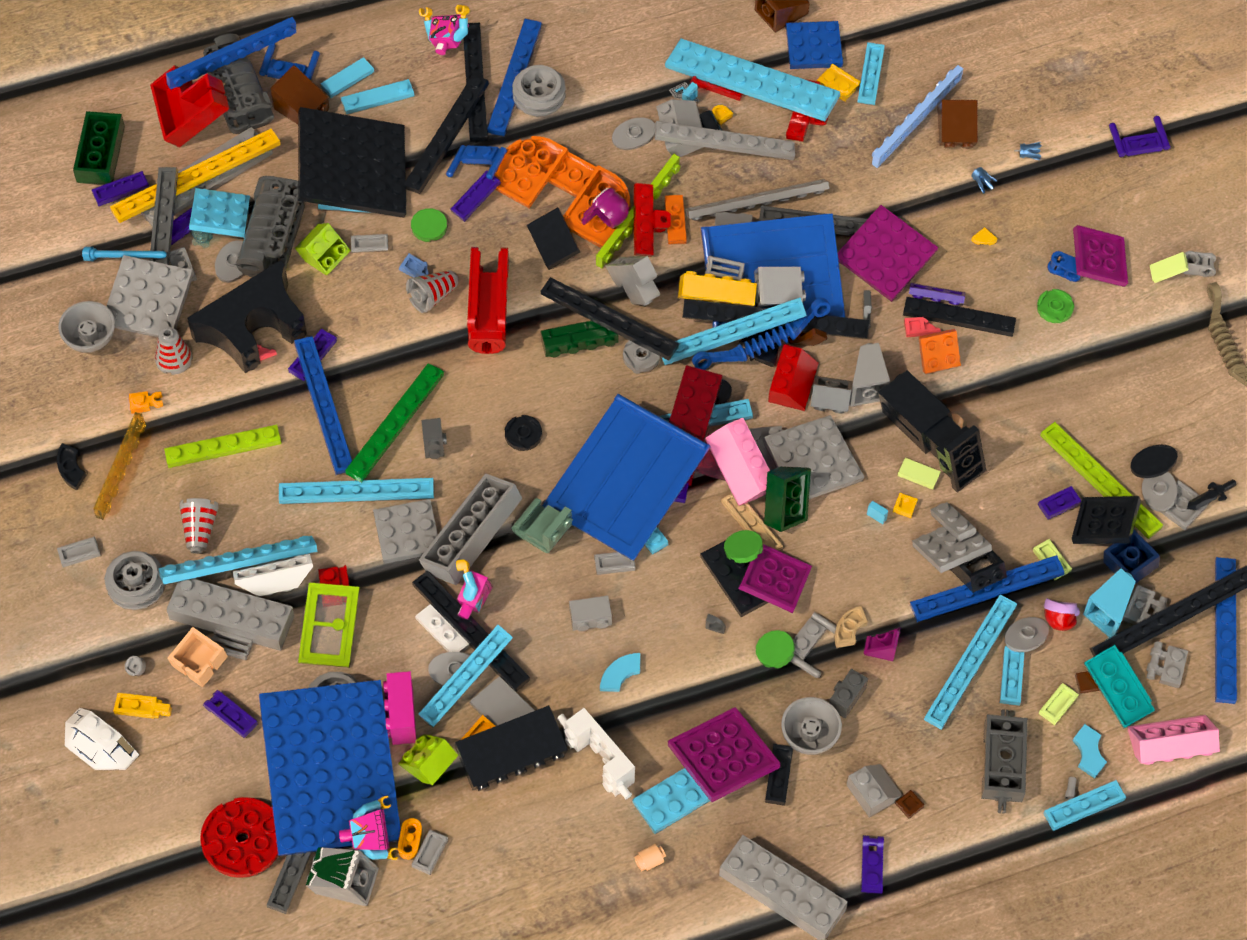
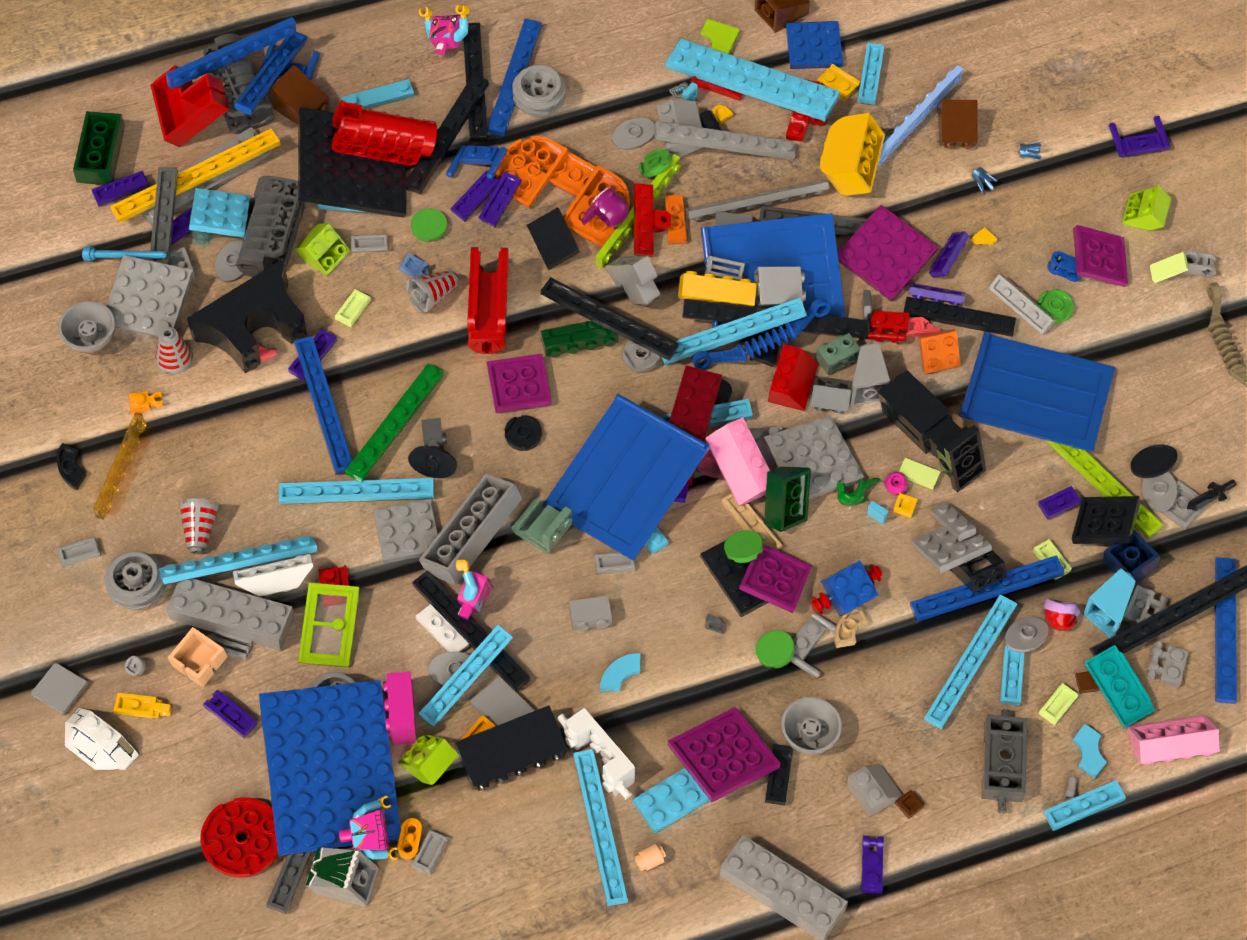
(59, 688): none -> light grey tile
(222, 446): lime plate -> none
(270, 73): none -> blue plate
(347, 77): medium azure tile -> none
(352, 308): none -> yellowish green tile
(382, 134): none -> red piece
(432, 462): none -> black piece
(500, 199): none -> dark purple plate
(519, 383): none -> magenta plate
(600, 828): none -> medium azure plate
(655, 162): none -> bright green tile
(720, 35): none -> lime tile
(811, 338): reddish brown slope -> none
(837, 353): none -> sand green brick
(848, 588): none -> blue brick
(848, 692): dark grey brick -> none
(852, 154): none -> yellow brick
(858, 495): none -> green piece
(882, 645): magenta slope -> none
(889, 321): none -> red plate
(898, 488): none -> dark pink plate
(949, 254): none -> dark purple plate
(1022, 304): none -> light grey plate
(1037, 392): none -> blue door
(1147, 209): none -> lime slope

